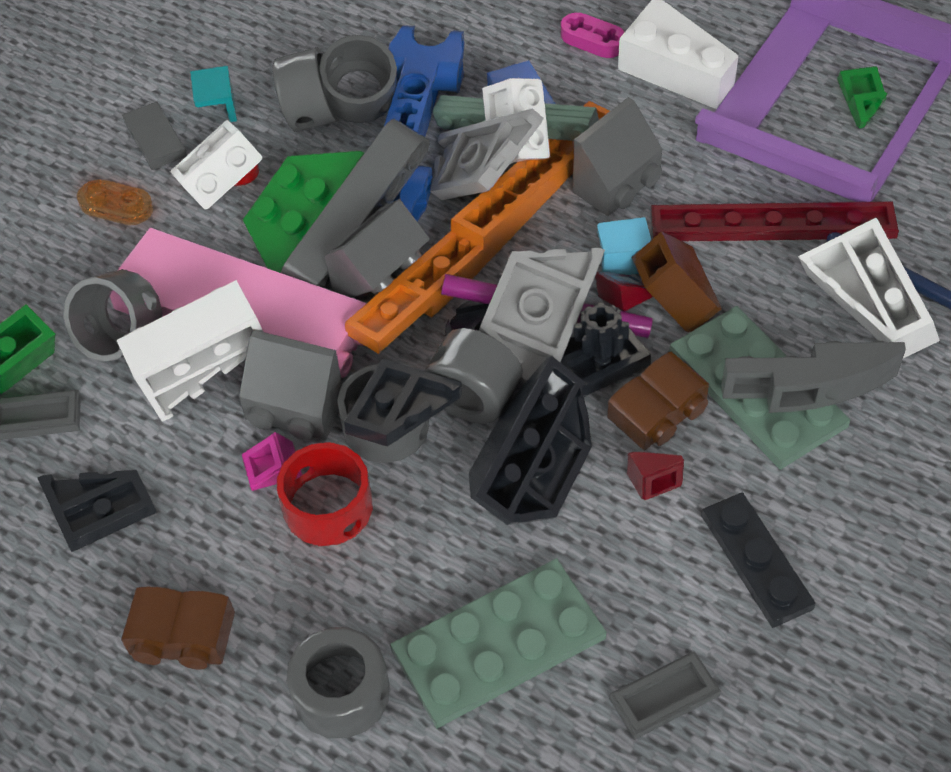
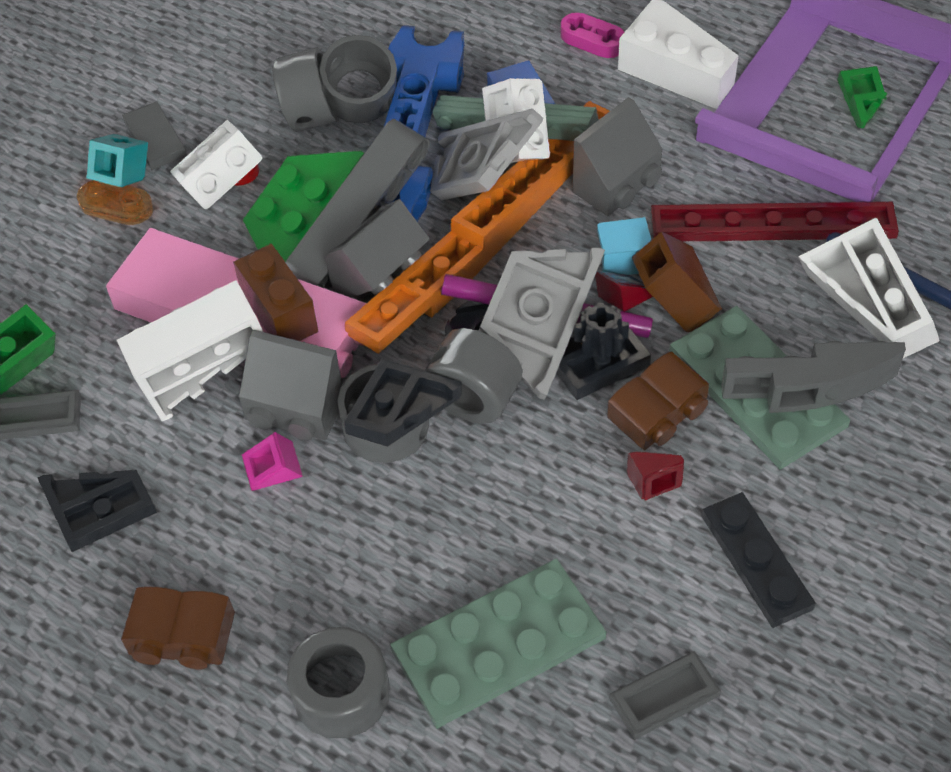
(90, 300): dark grey piece -> none
(117, 160): none -> teal brick
(213, 88): teal panel -> none
(276, 294): none -> reddish brown brick
(325, 460): red piece -> none
(534, 448): black wedge -> none

